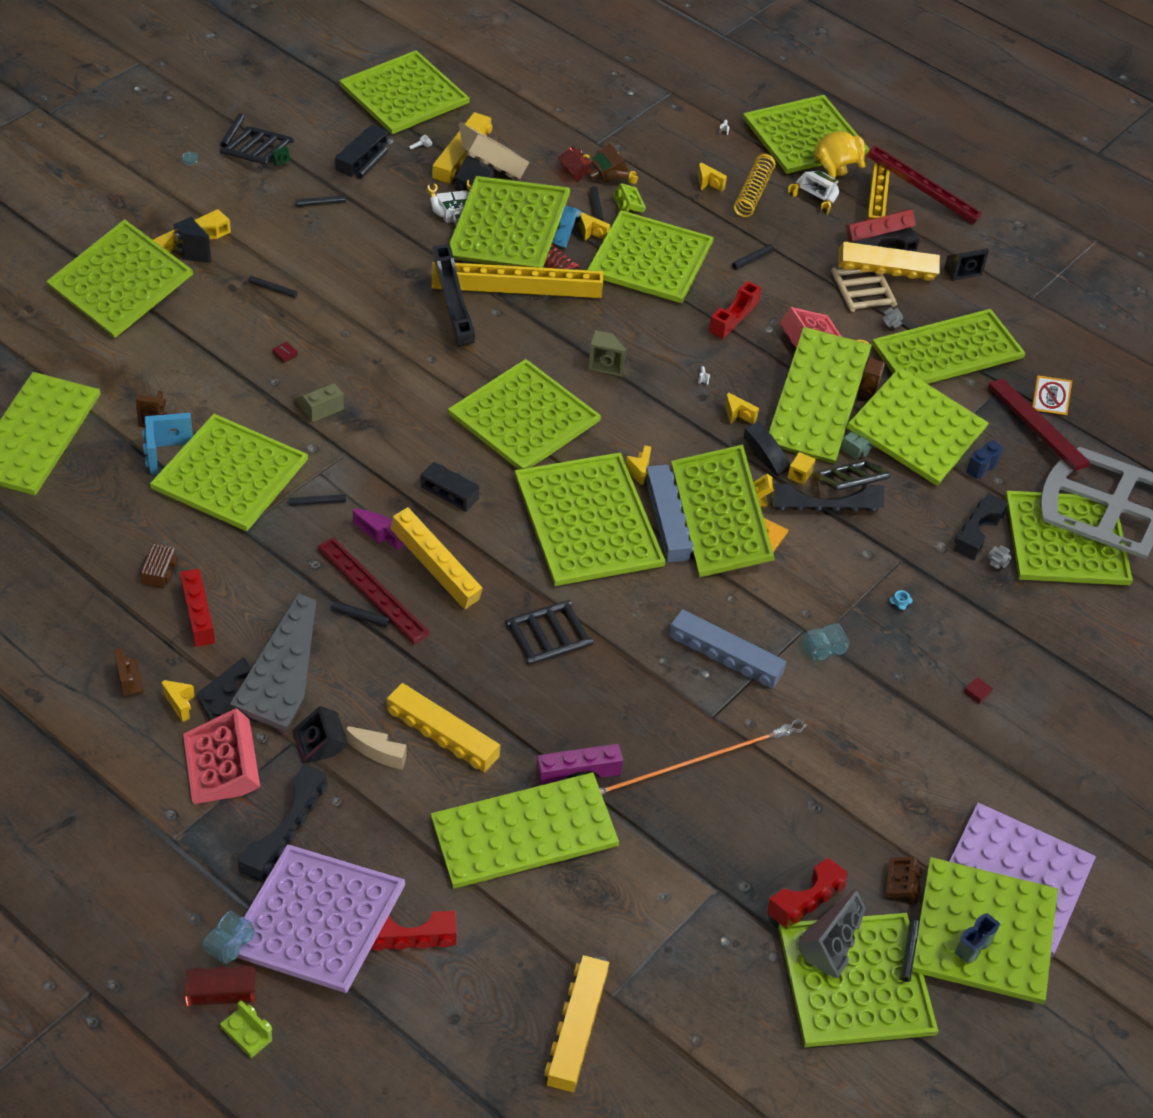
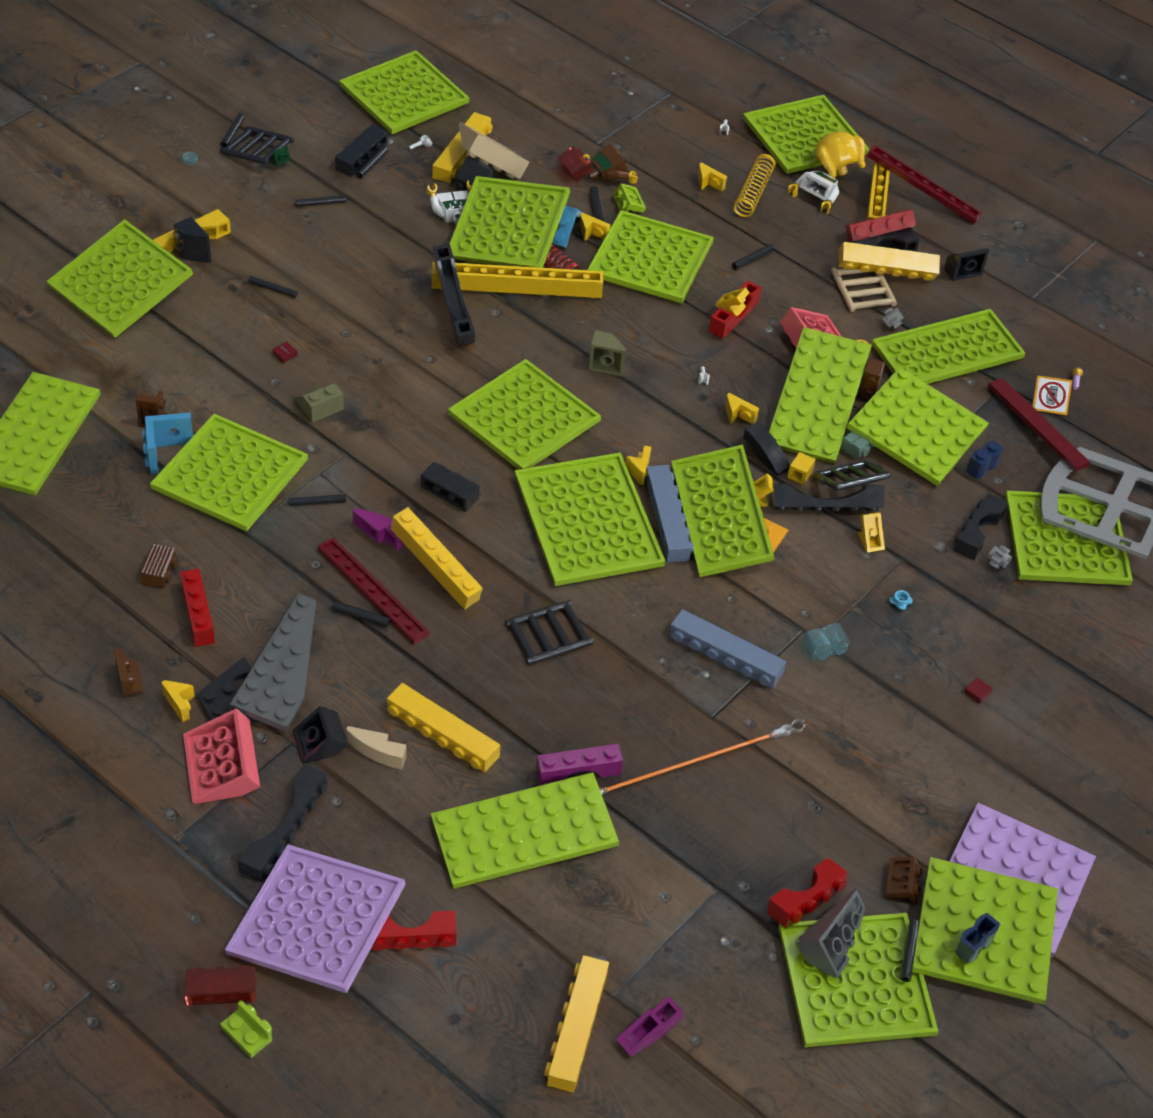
(228, 937): clear light blue brick -> none
(651, 1026): none -> magenta slope
(733, 301): none -> yellow slope
(872, 532): none -> yellow slope
(1076, 374): none -> piece

